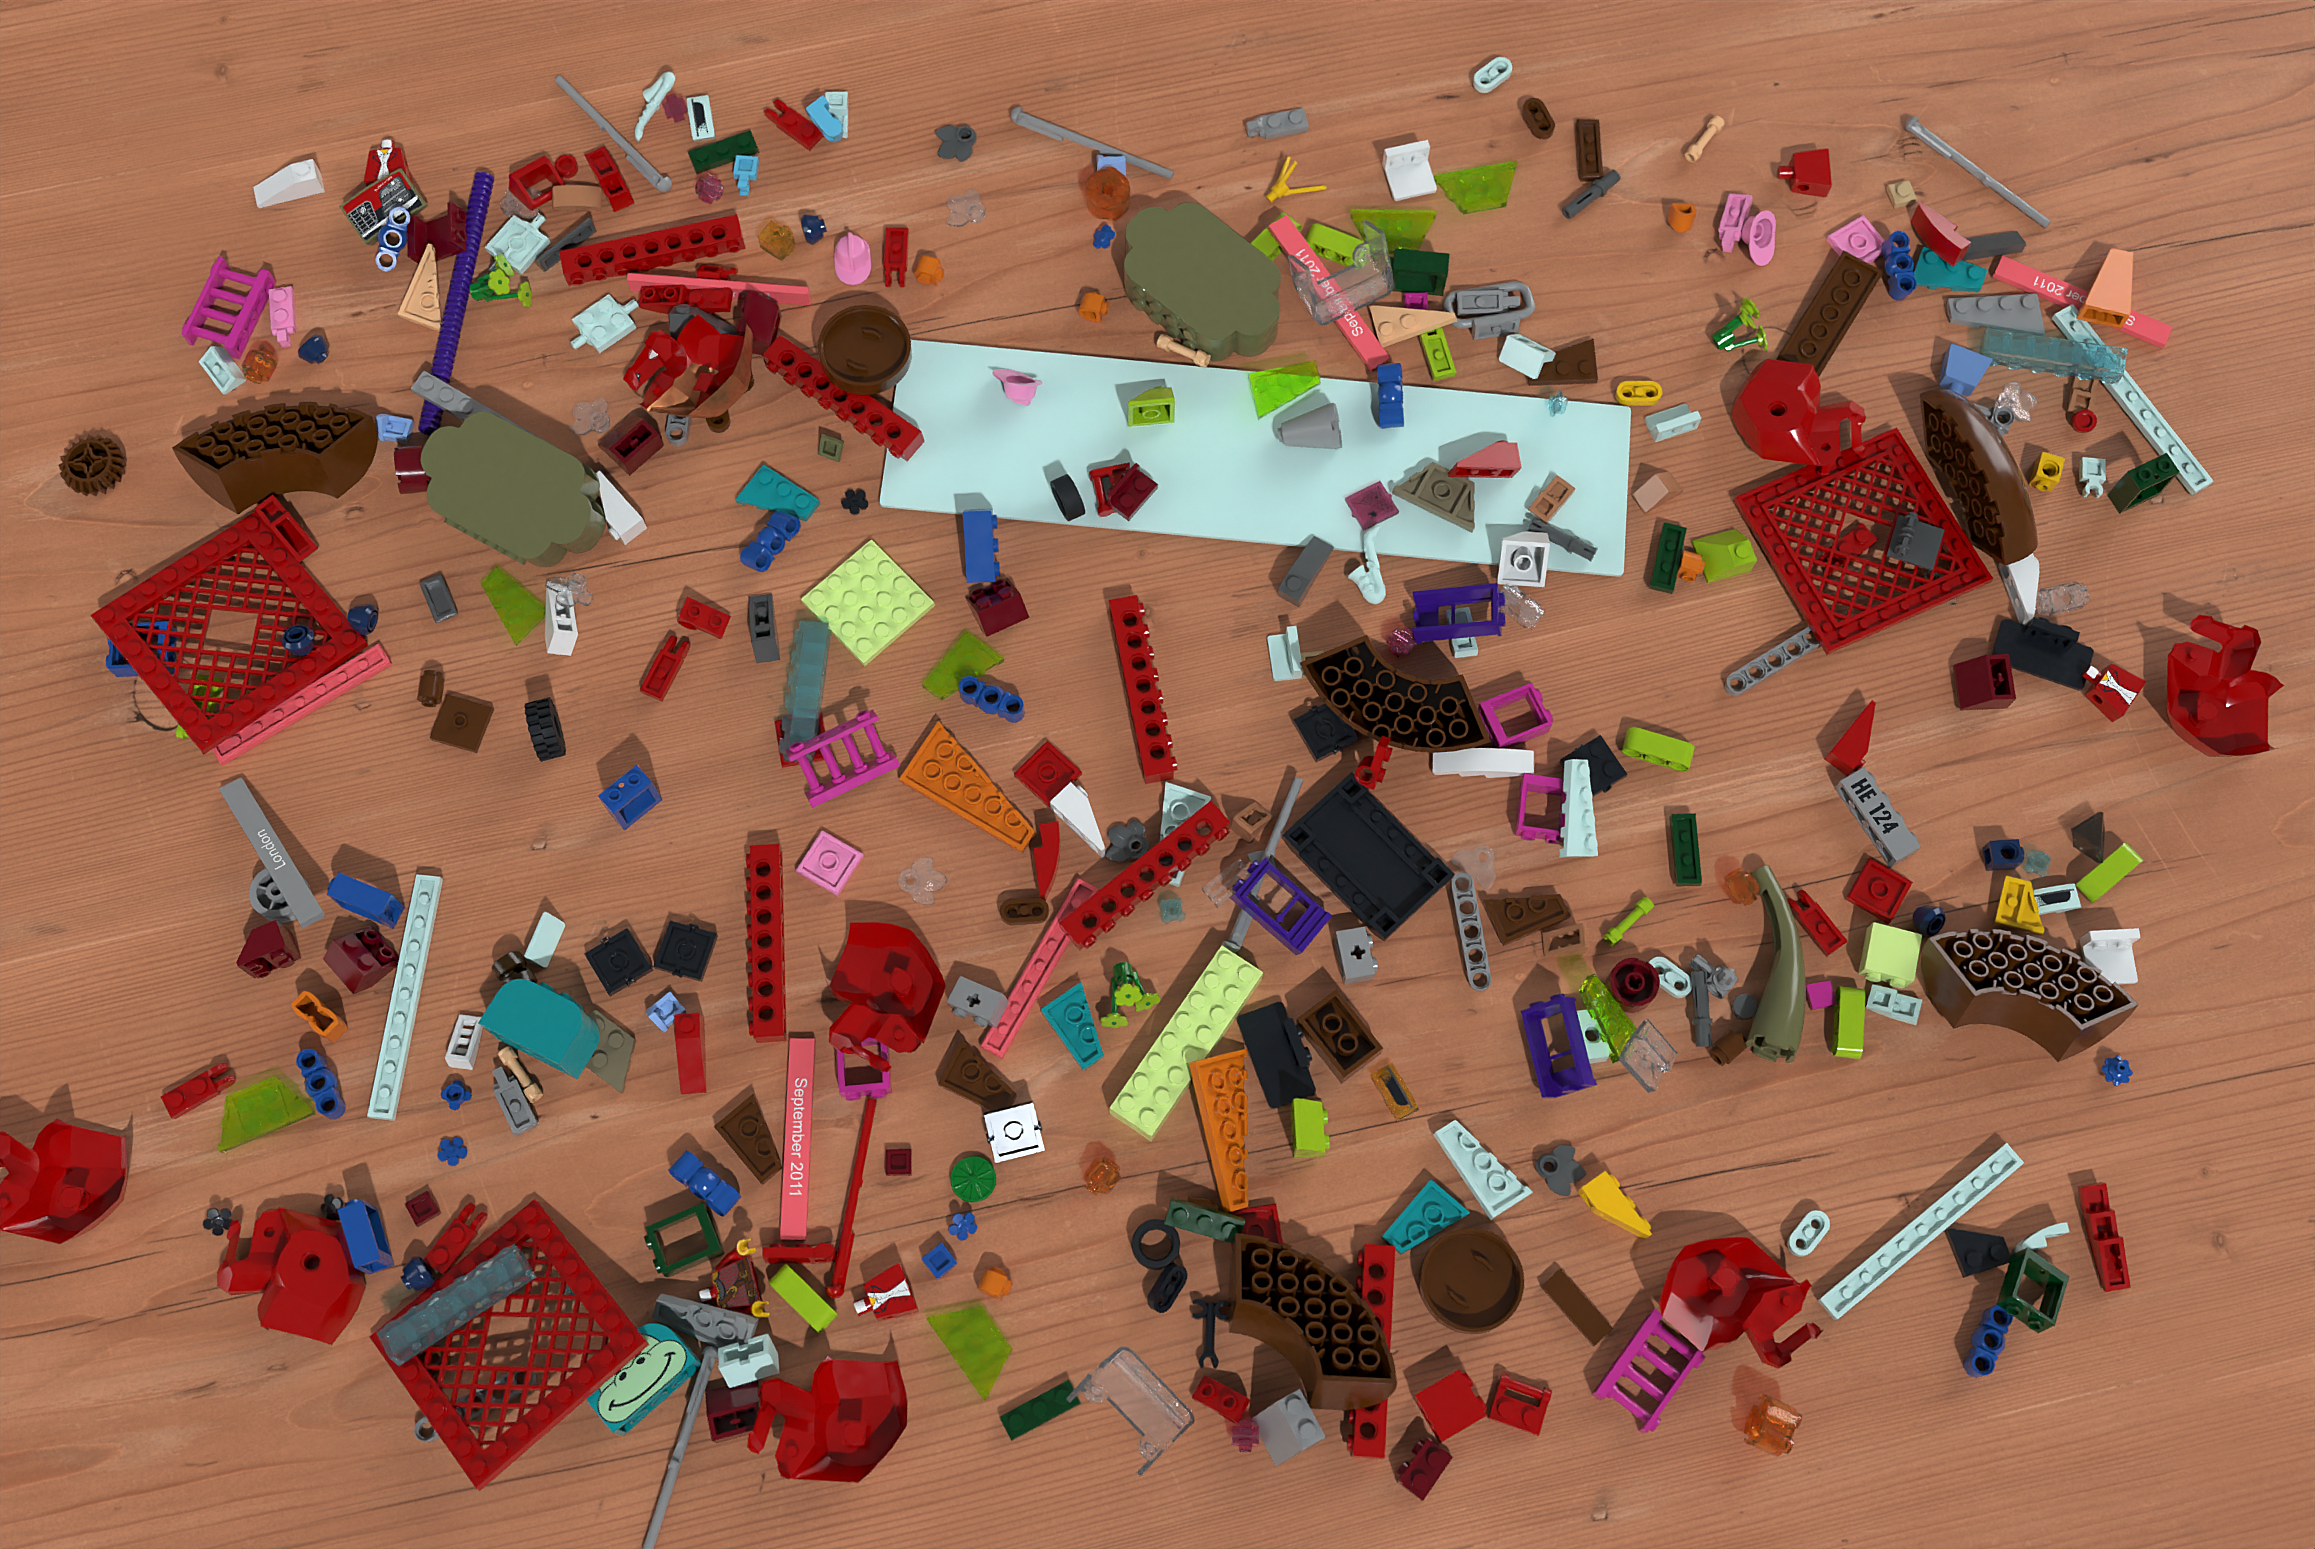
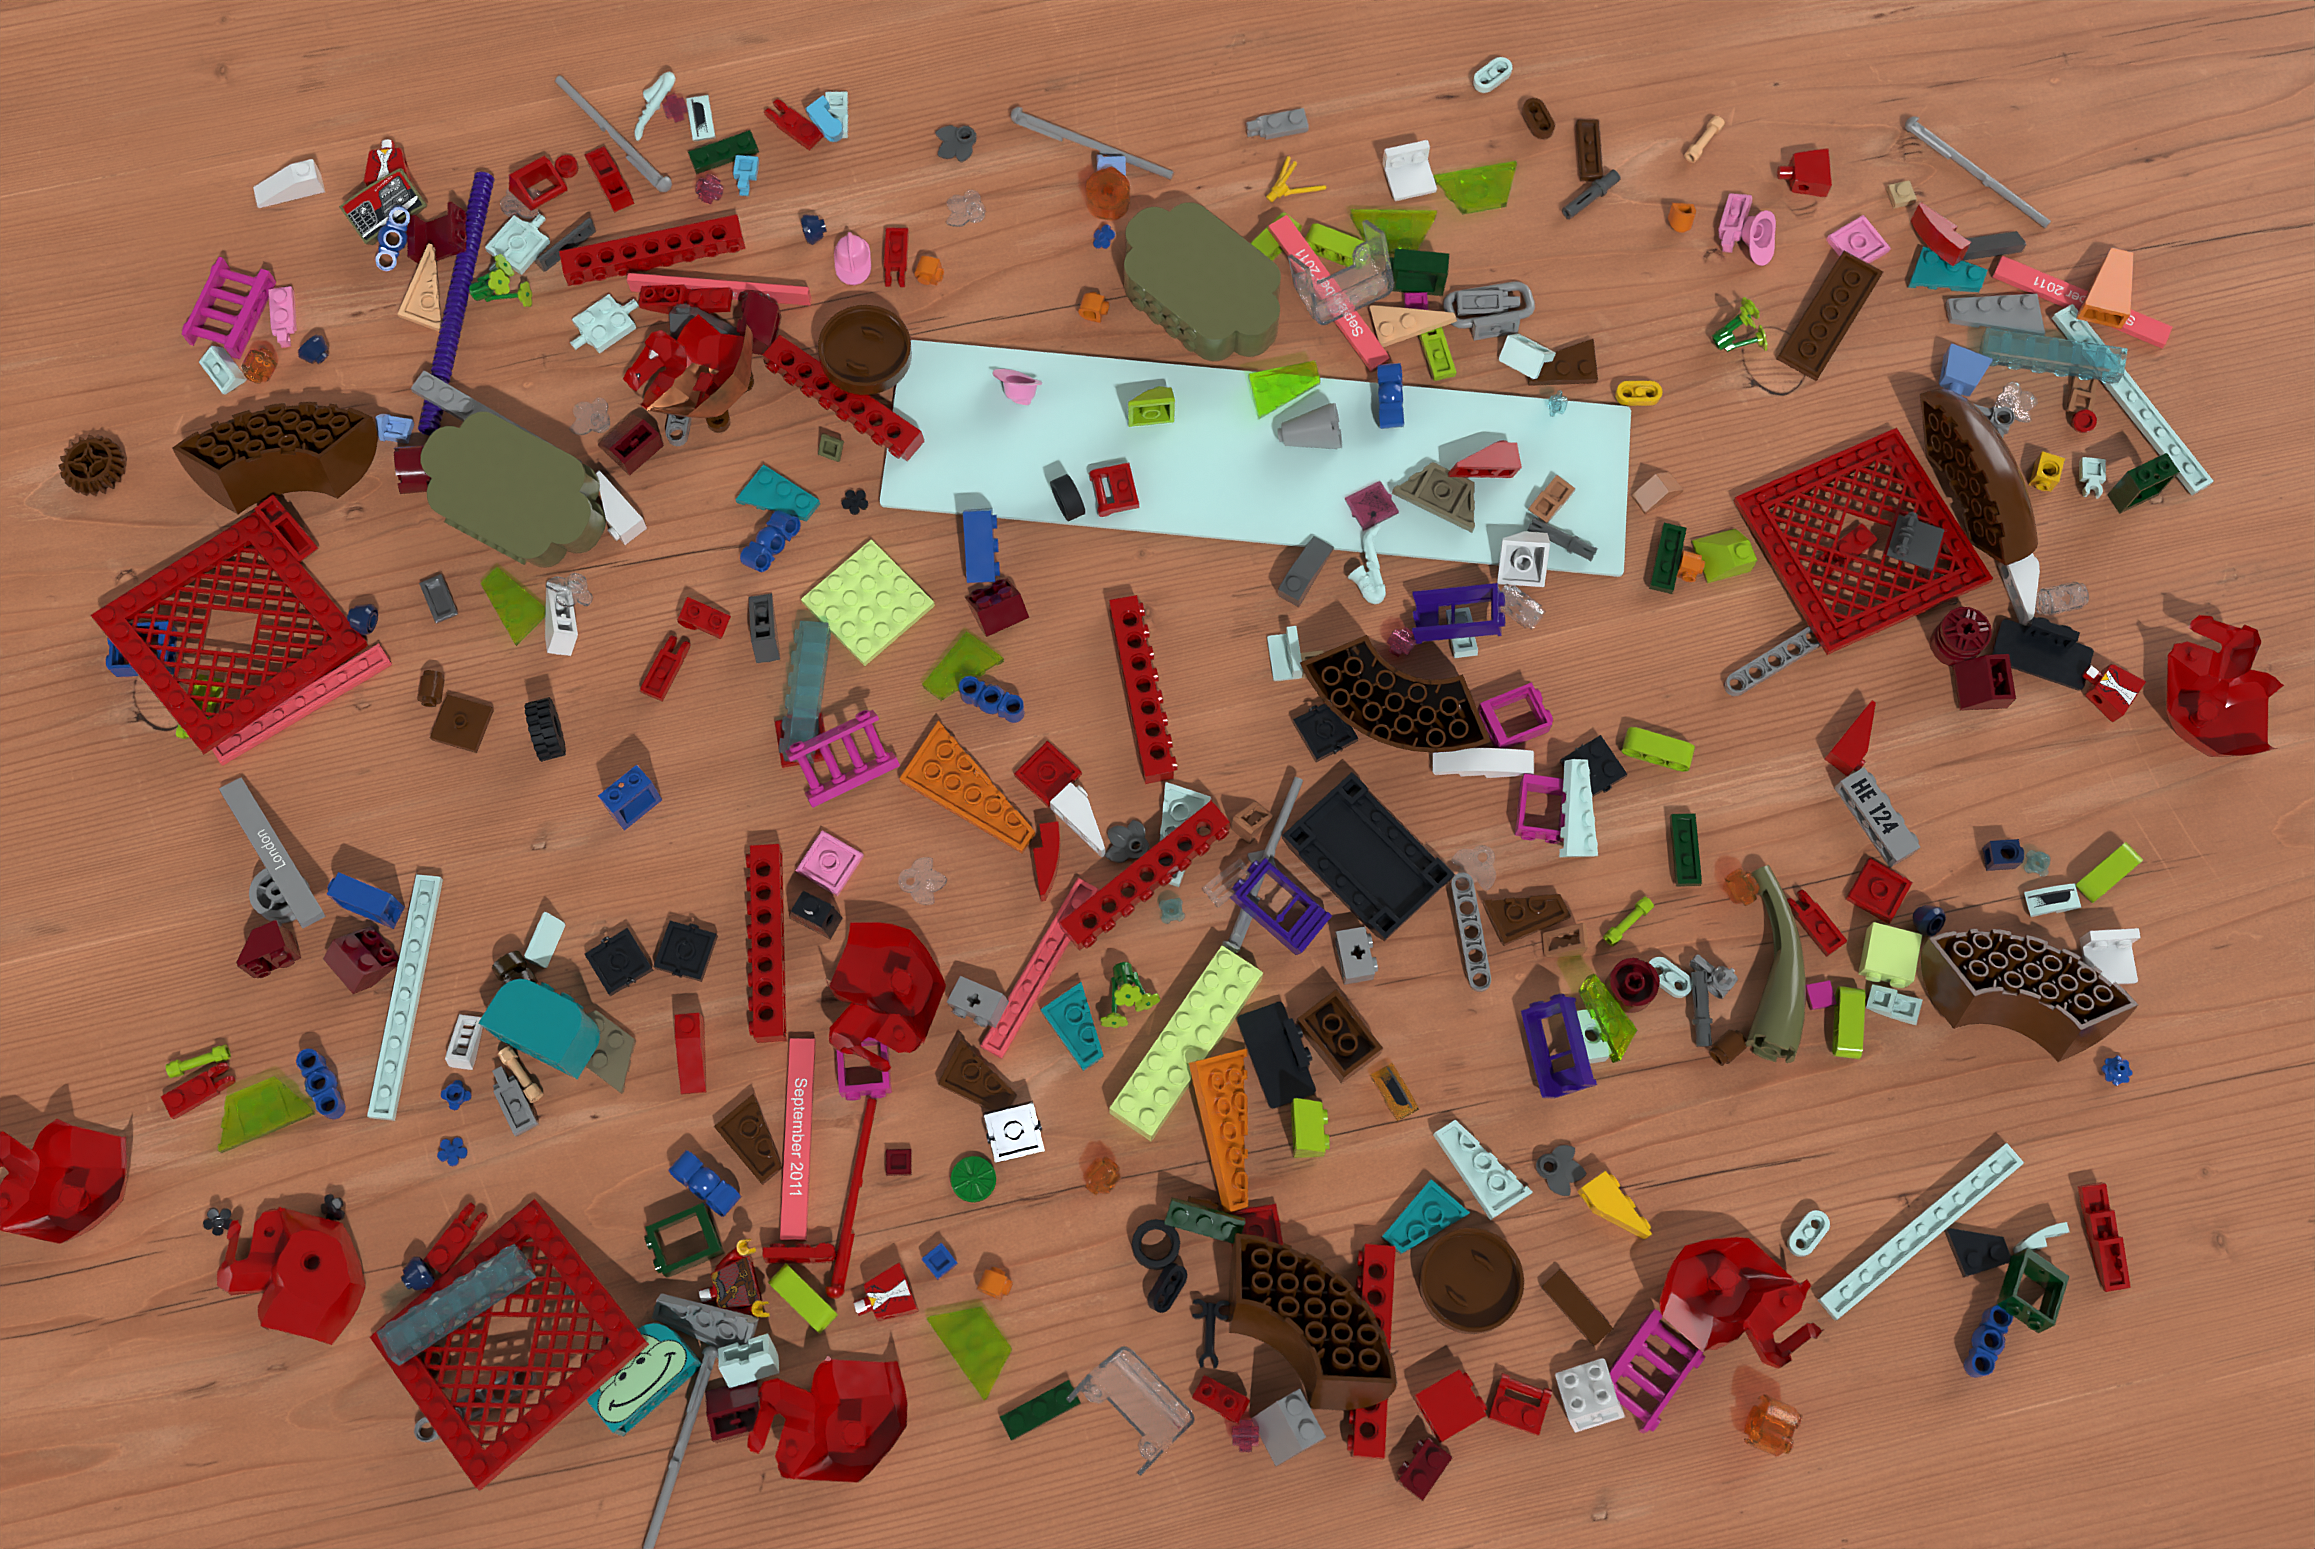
(219, 1054): none -> lime bar
(298, 640): dark blue cone -> none
(319, 1016): orange brick -> none
(365, 1236): blue window -> none
(422, 1208): dark red tile -> none
(576, 196): nougat slope -> none
(663, 1011): light blue tile -> none
(715, 272): red plate -> none
(777, 240): clear yellow brick -> none
(814, 914): none -> black torso
(962, 1225): blue plant -> none
(1024, 910): reddish brown plate -> none
(1130, 492): dark red bracket -> none
(1199, 357): light nougat bar -> none
(1375, 764): red plate -> none
(1589, 1395): none -> white bracket
(1647, 1055): clear slope -> none
(1672, 422): light aqua panel -> none
(1744, 1006): dark grey tile -> none
(1783, 416): red piece -> none
(1897, 275): blue piece -> none
(1951, 644): none -> dark red wheel
(2018, 907): yellow wing -> none
(2090, 837): clear smoke slope -> none

